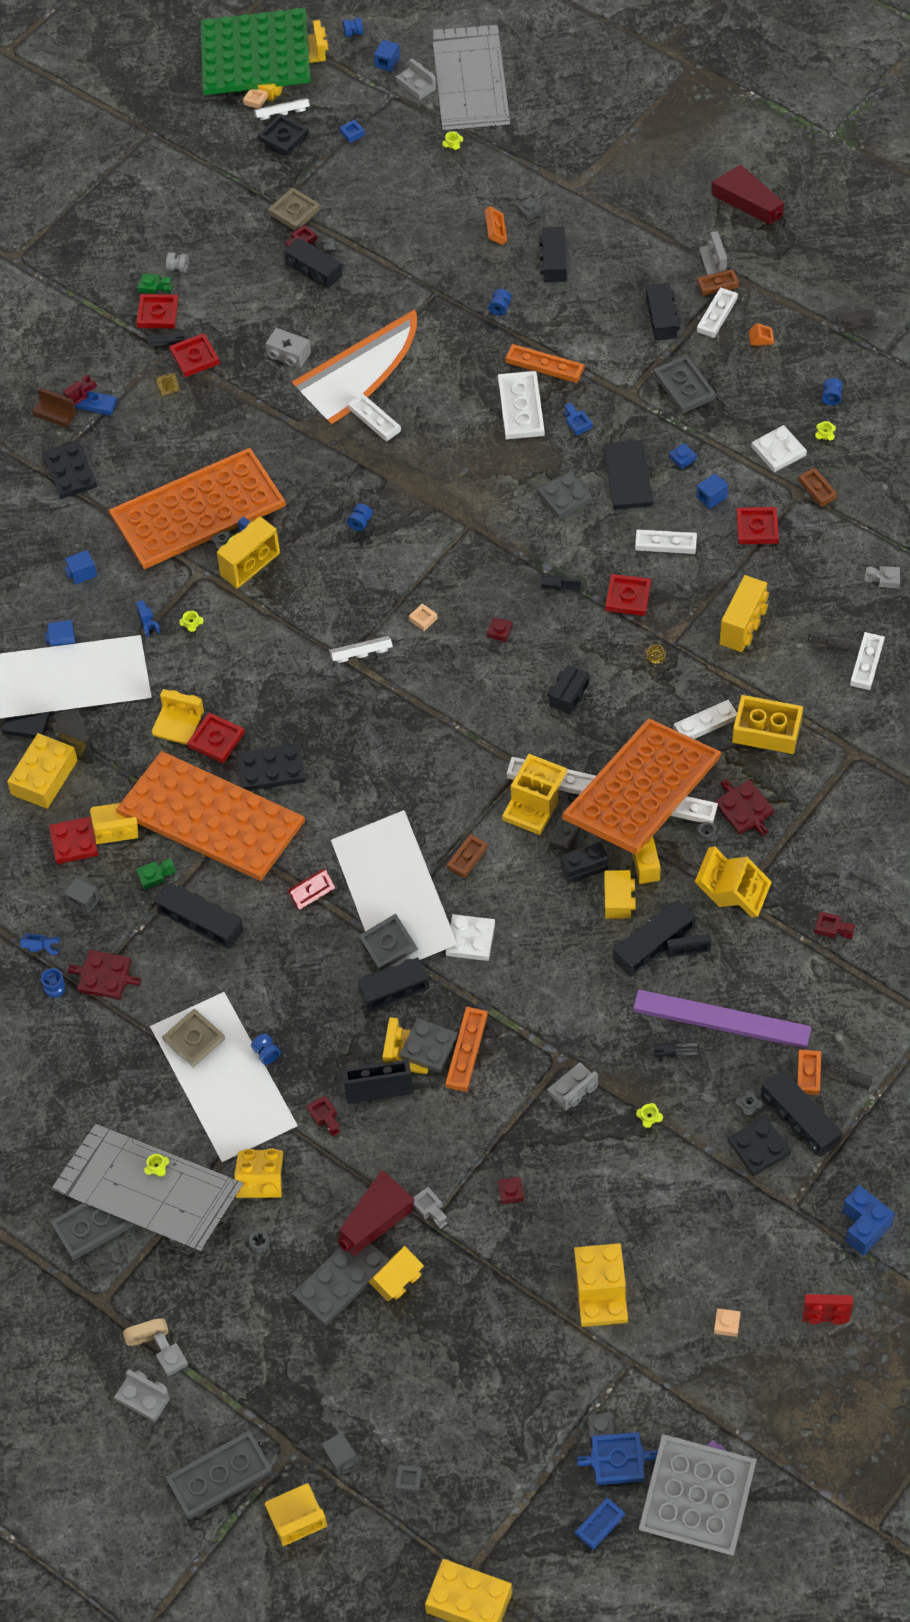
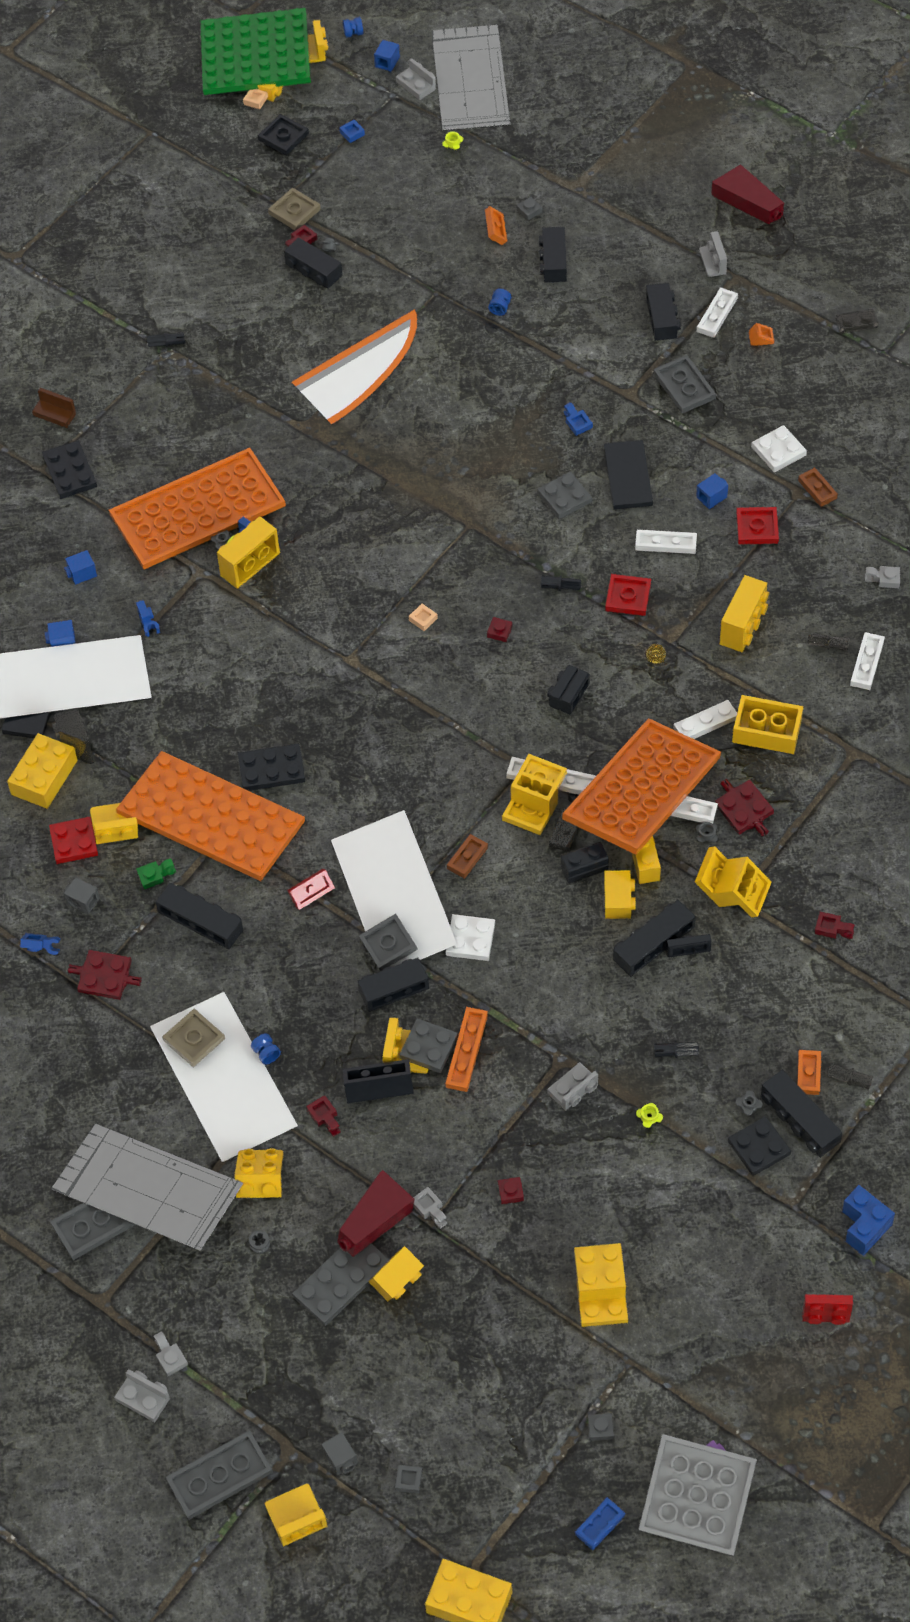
(53, 982): blue wheel -> none
(78, 390): dark red plate -> none
(98, 403): blue plate -> none
(144, 1332): tan beam -> none
(152, 283): green plate -> none
(152, 1161): neon yellow plate -> none
(157, 311): red plate -> none
(167, 384): clear yellow slope -> none
(177, 262): light grey wheel -> none
(178, 716): yellow bracket -> none
(191, 616): neon yellow plate -> none
(194, 355): red plate -> none
(215, 737): red plate -> none
(283, 108): white plate -> none
(288, 348): light grey brick -> none
(358, 518): blue wheel -> none
(360, 649): white plate -> none
(374, 417): white plate -> none
(521, 405): white plate -> none
(544, 363): orange plate -> none
(617, 1458): blue plate -> none
(682, 456): blue plate -> none
(711, 283): dark orange plate -> none
(722, 1019): medium lavender tile -> none
(727, 1322): light nougat plate -> none
(825, 431): neon yellow plate -> none
(832, 391): blue wheel -> none

